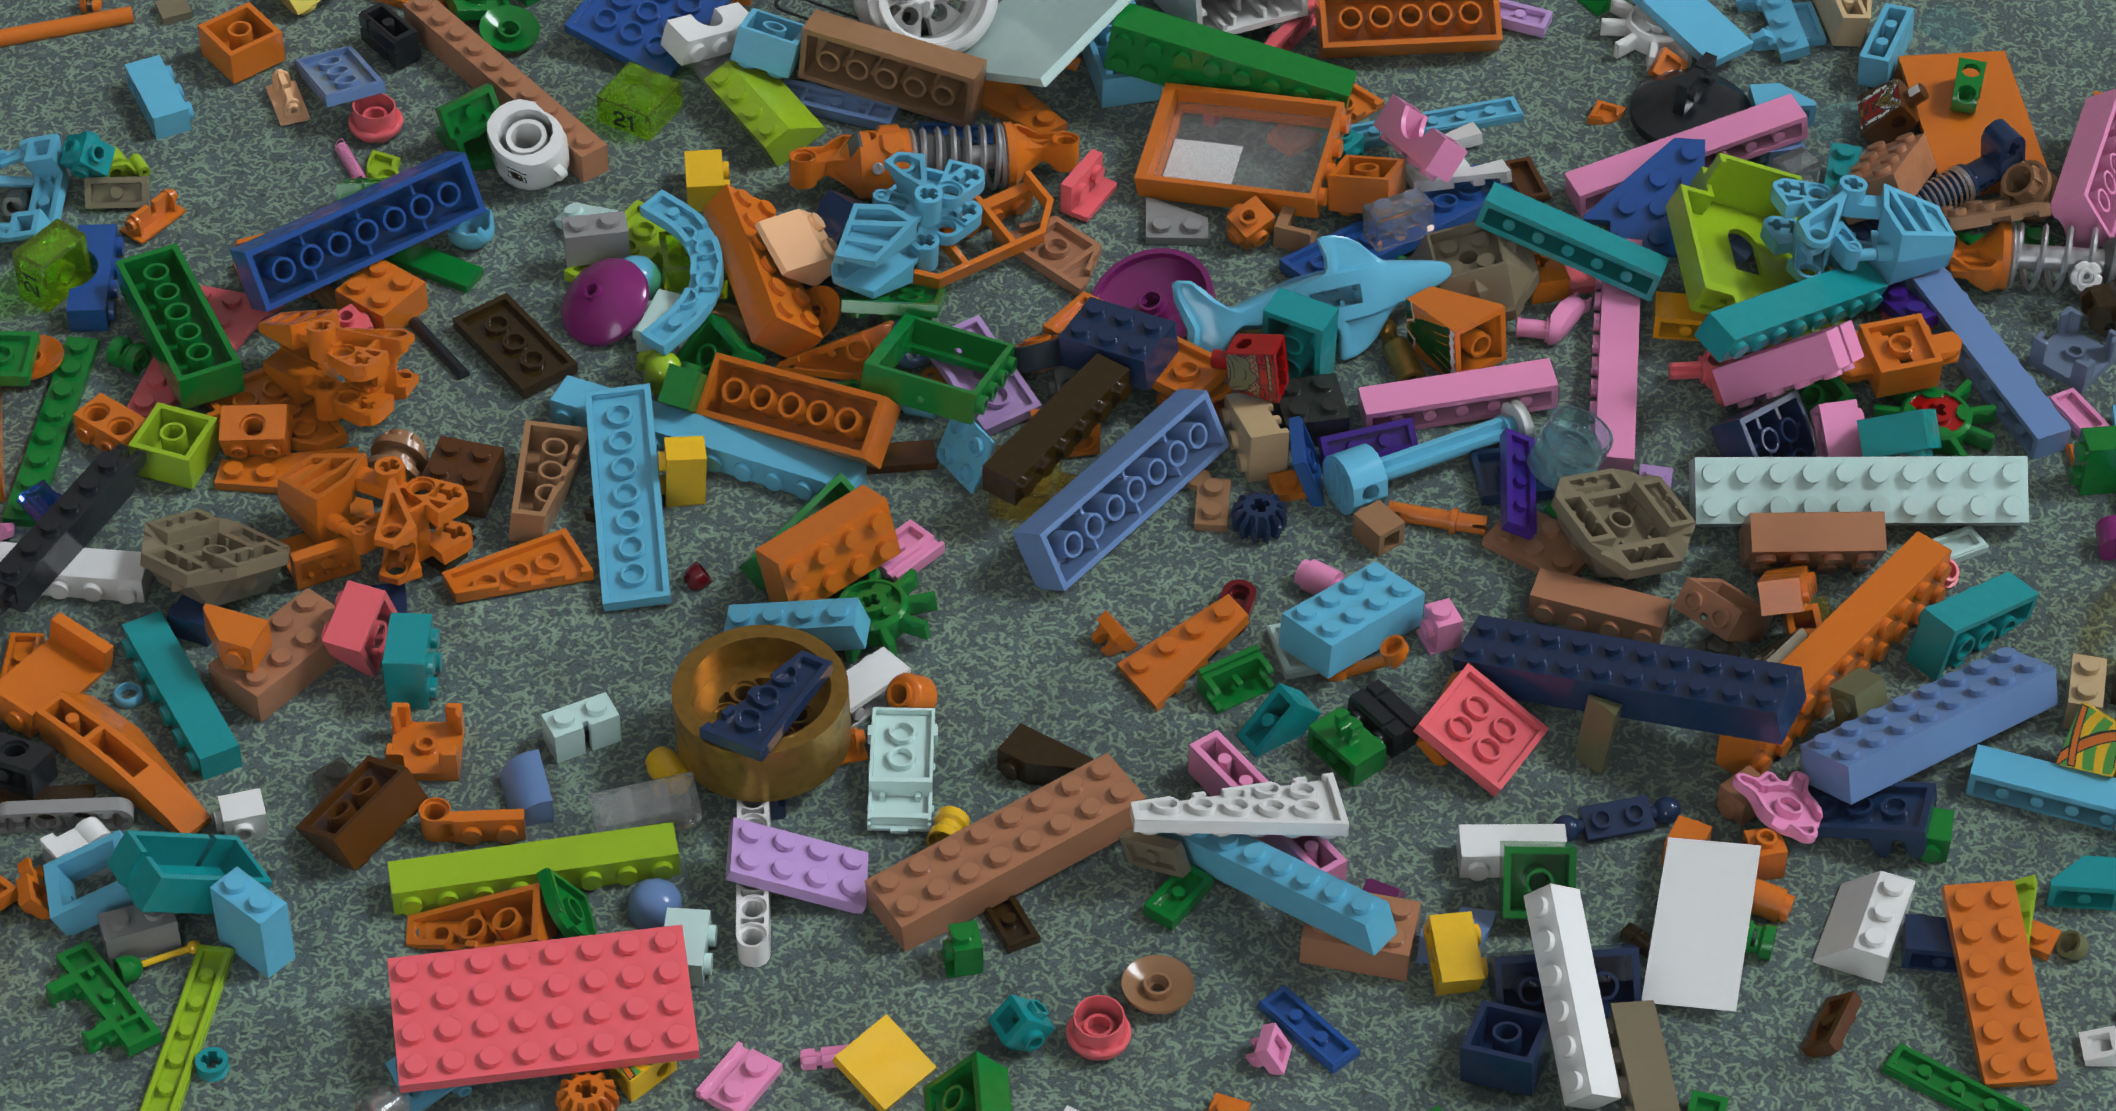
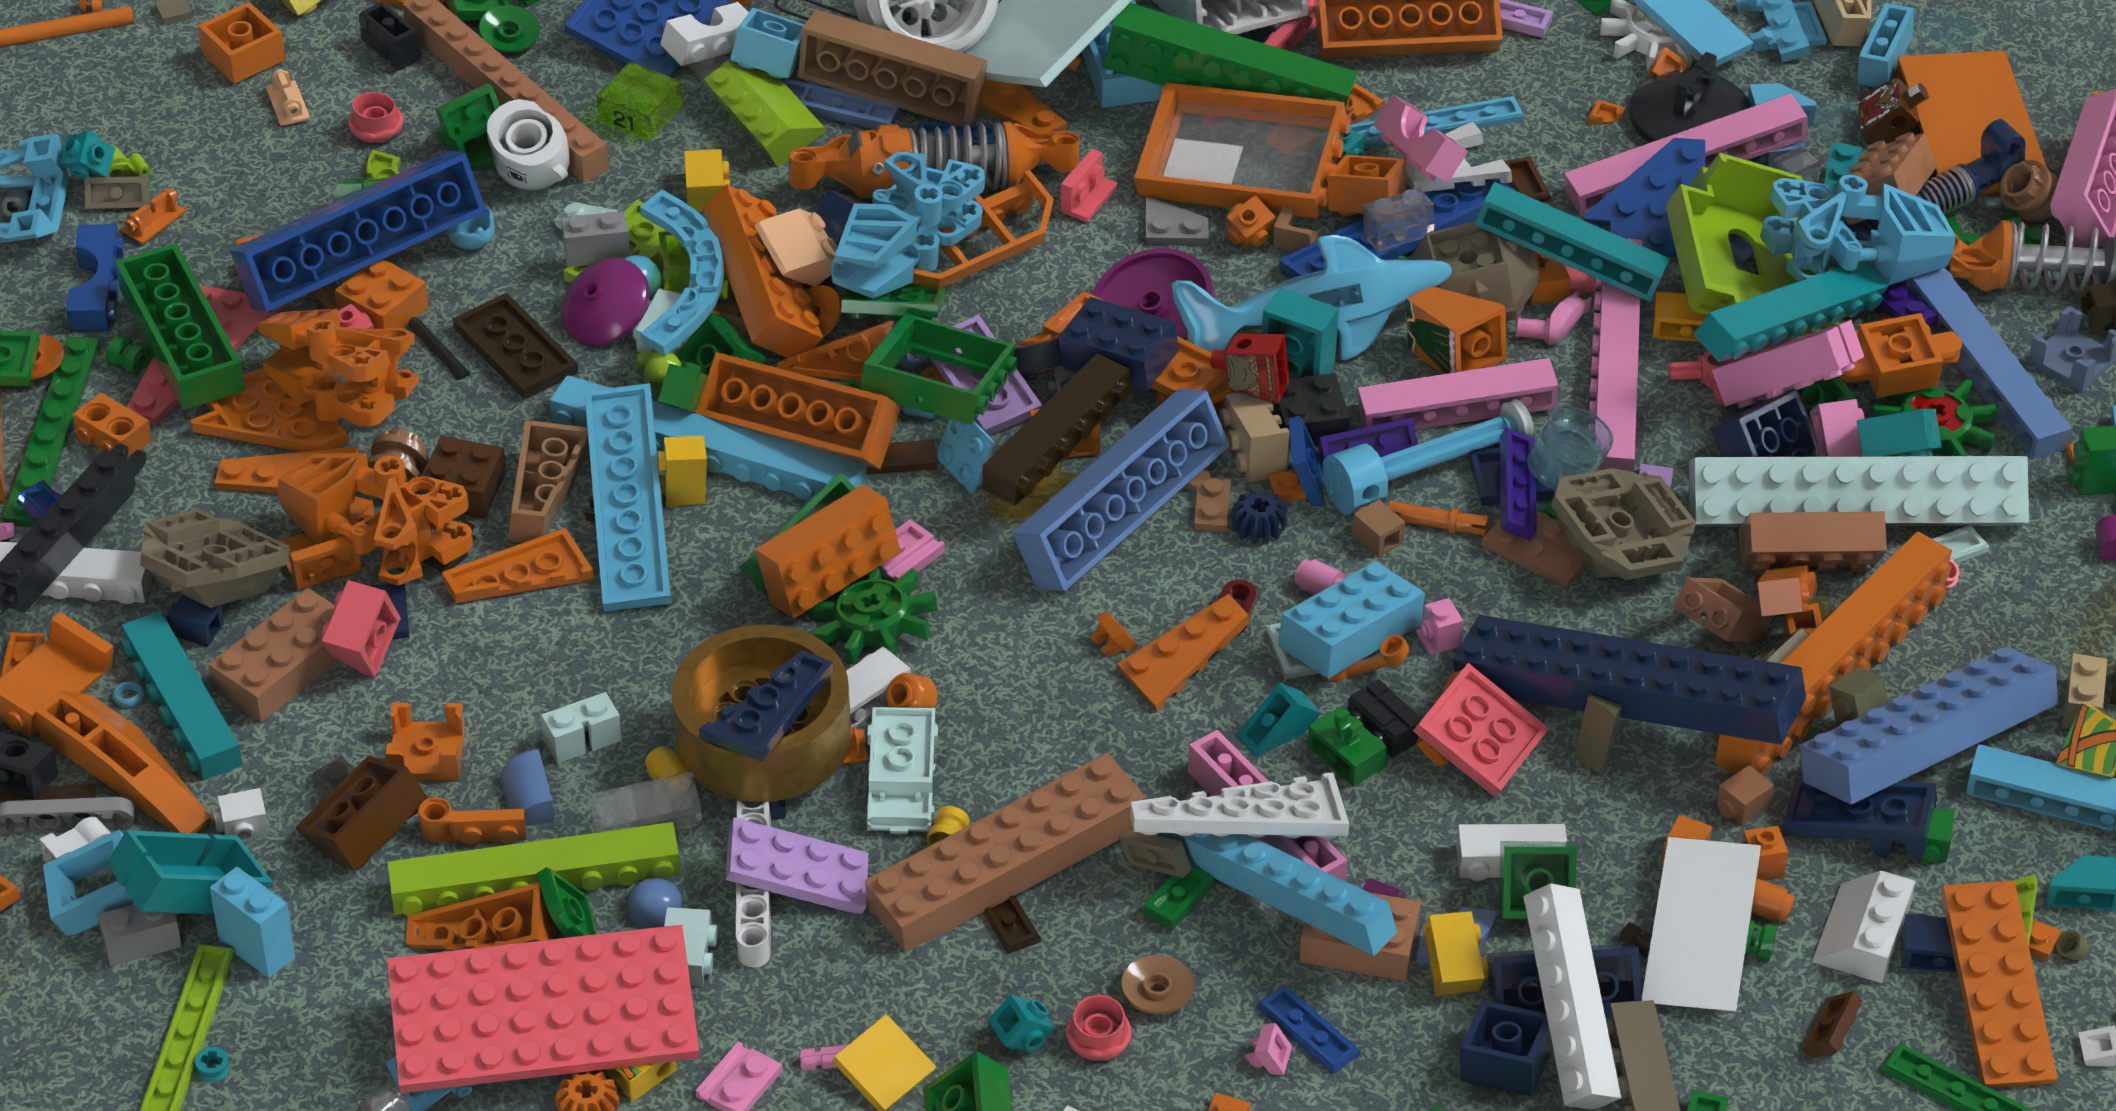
(32, 890): orange plate -> none
(52, 265): clear neon green brick -> none
(119, 1014): green hinge -> none
(131, 967): hinge -> none
(159, 97): medium azure brick -> none
(176, 445): lime brick -> none
(237, 637): orange slope -> none
(240, 421): orange brick -> none
(339, 76): medium blue tile -> none
(348, 160): bright pink piece -> none
(411, 660): teal brick -> none
(438, 267): green tile -> none
(697, 577): dark red hinge -> none
(837, 622): medium azure brick -> none
(963, 950): green brick -> none
(1036, 757): dark brown slope -> none
(1063, 257): nougat wing -> none
(1235, 679): green hinge -> none
(1400, 354): pearl gold wheel -> none
(1598, 607): nougat brick -> none
(1619, 818): dark blue plate -> none
(1782, 804): bright pink tile -> none
(1966, 88): green leg -> none
(1969, 622): teal wedge -> none
(1984, 213): medium nougat wing -> none
(2076, 410): bright pink tile -> none
(2083, 268): white plate -> none

